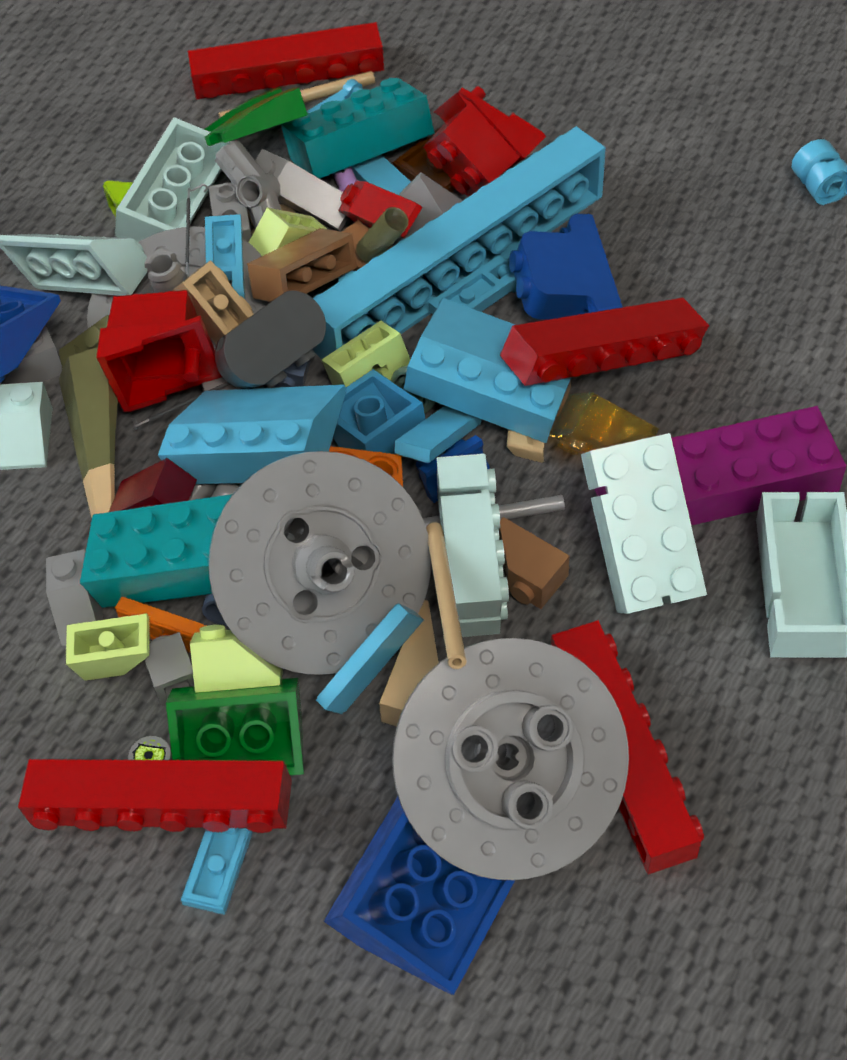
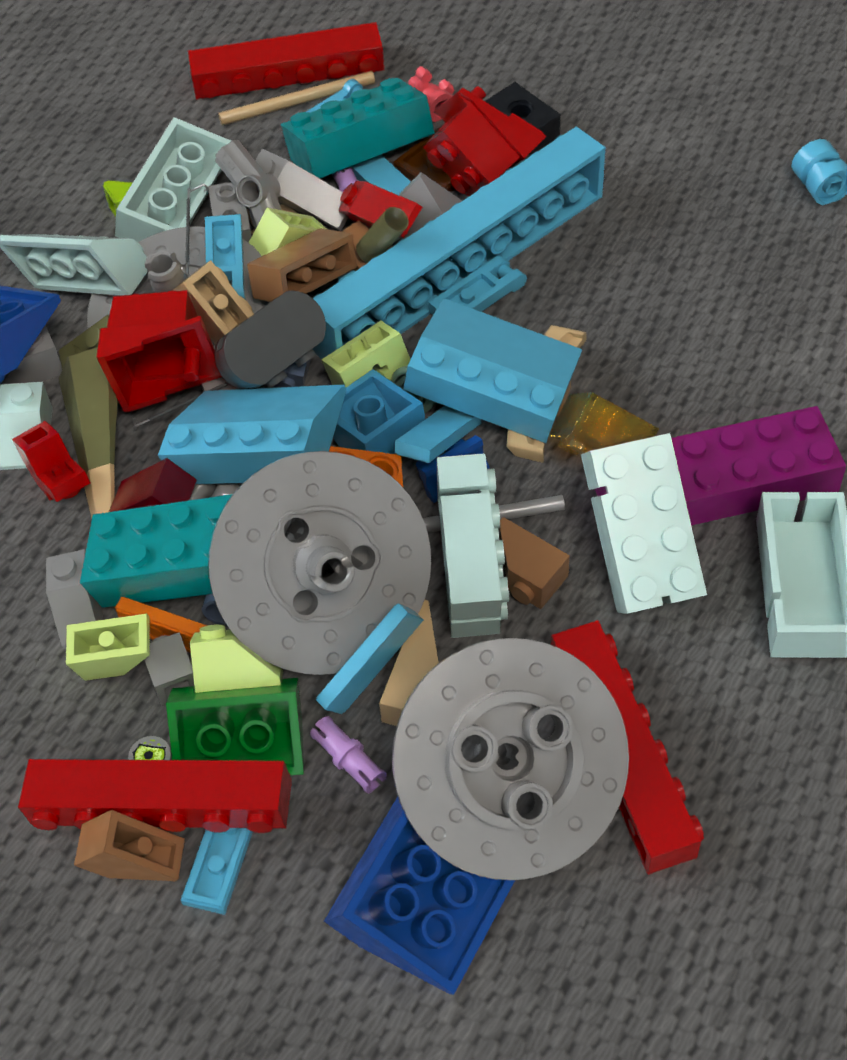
(50, 462): none -> red brick
(128, 849): none -> medium nougat slope
(257, 115): green wedge -> none
(348, 754): none -> lavender pin
(435, 94): none -> coral piece
(446, 597): tan piece -> none
(530, 108): none -> black brick
(564, 271): blue brick -> none
(603, 340): red brick -> none

